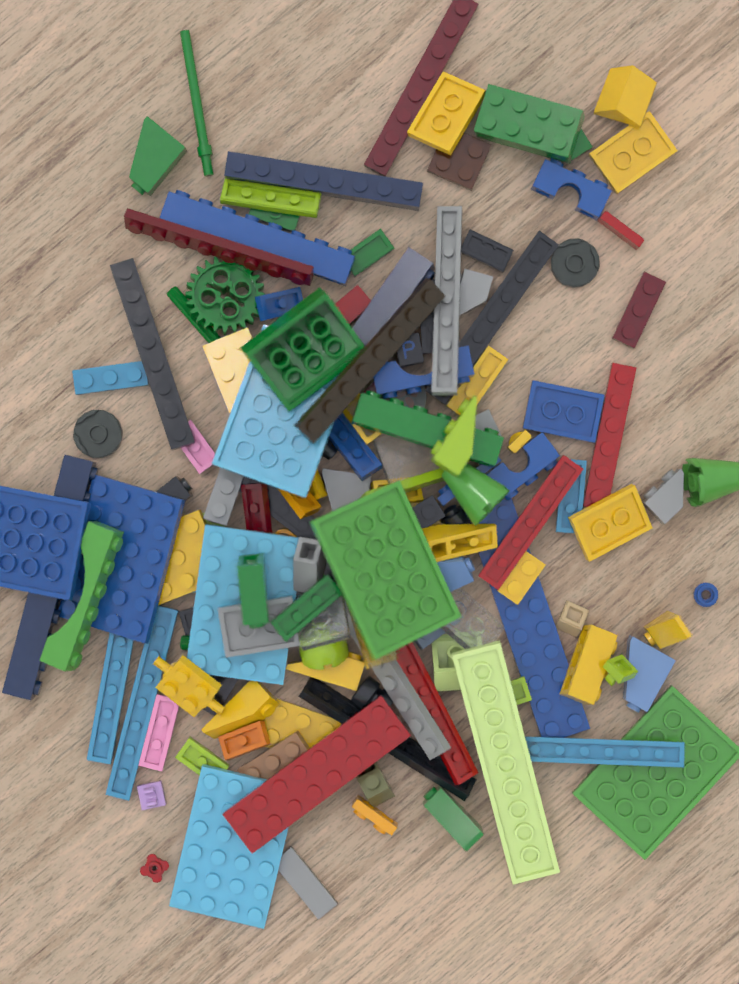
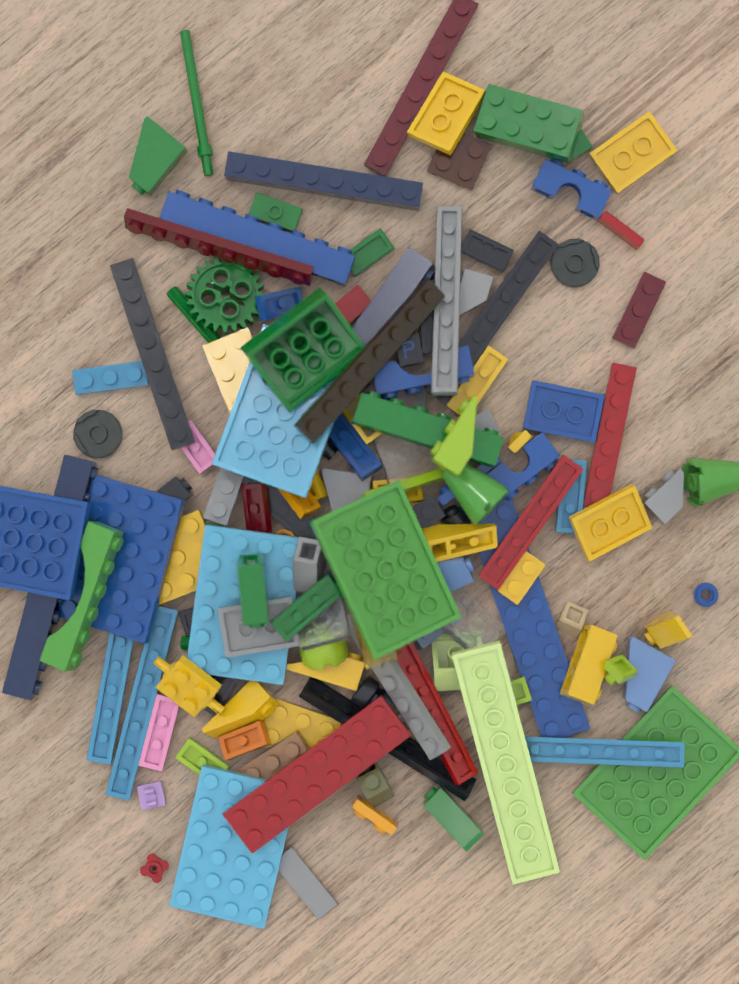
(270, 198): lime tile -> none
(626, 95): yellow slope -> none

